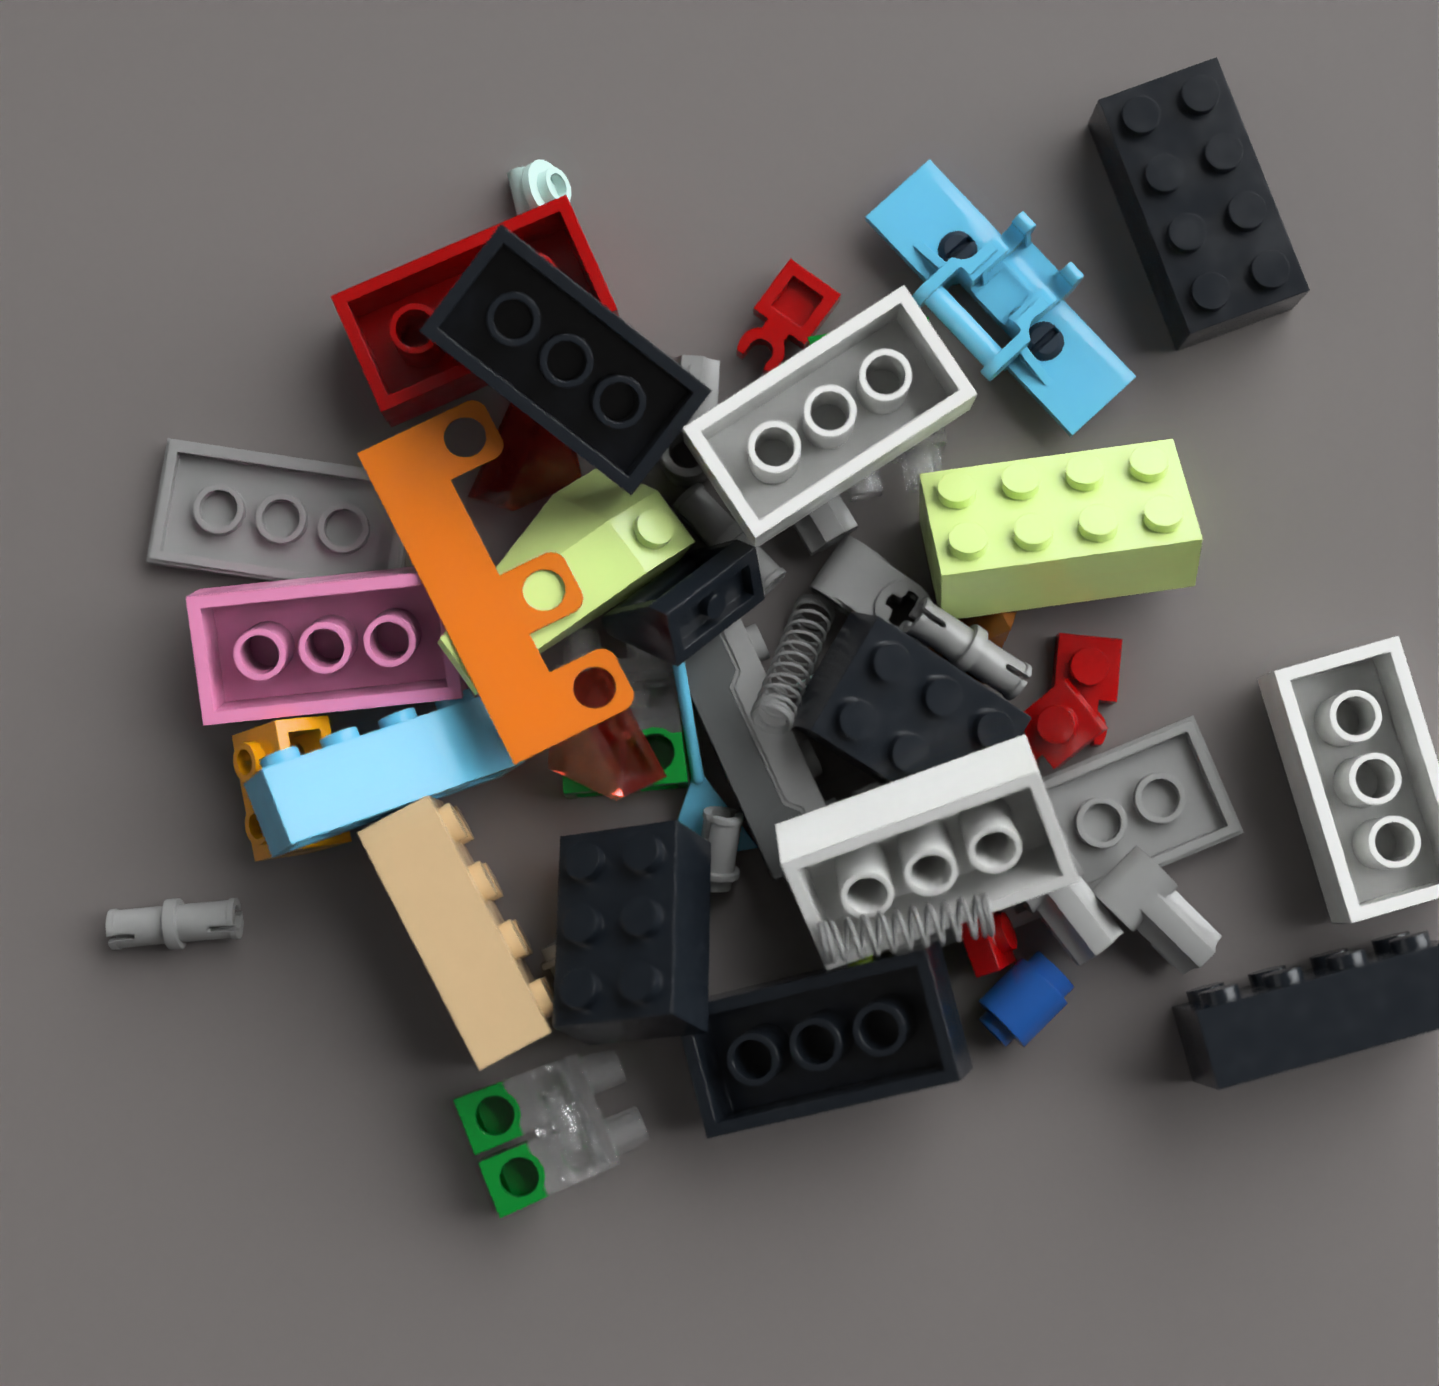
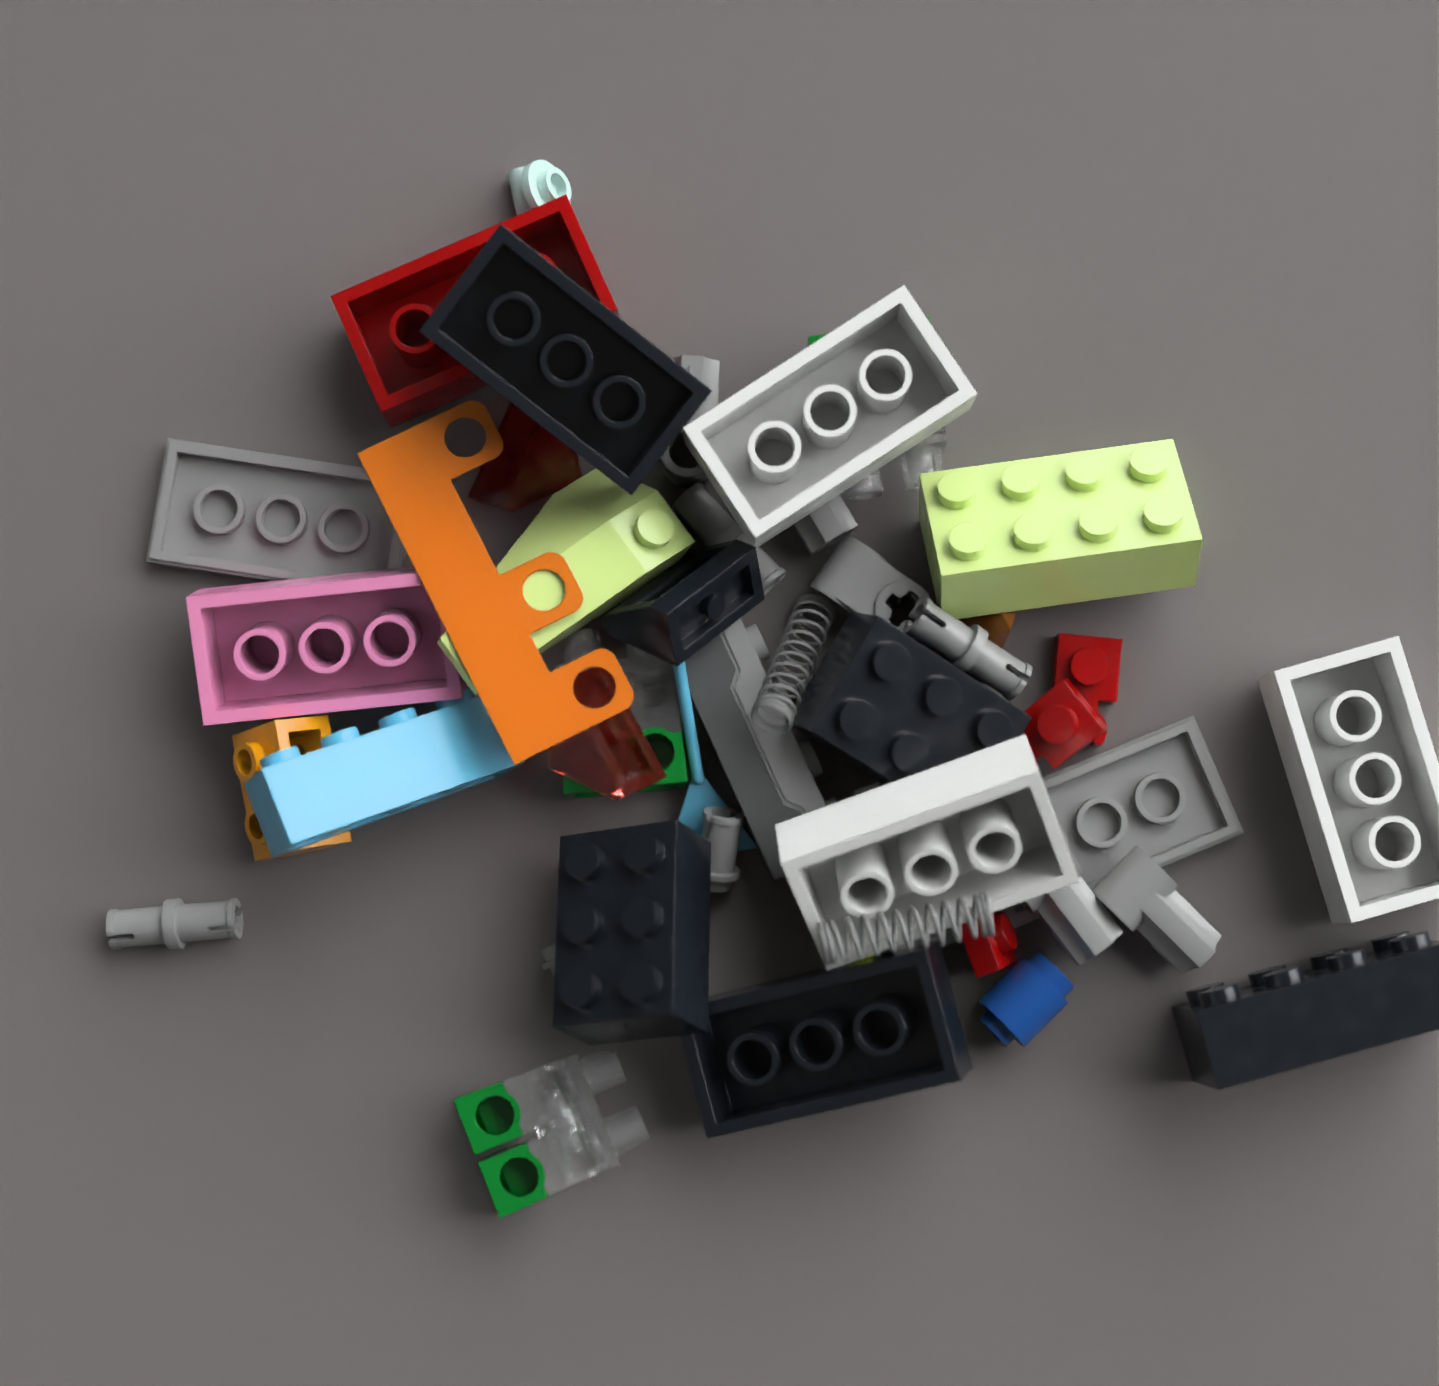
(459, 929): tan brick -> none
(792, 311): red plate -> none
(1014, 283): medium azure piece -> none
(1197, 204): black brick -> none

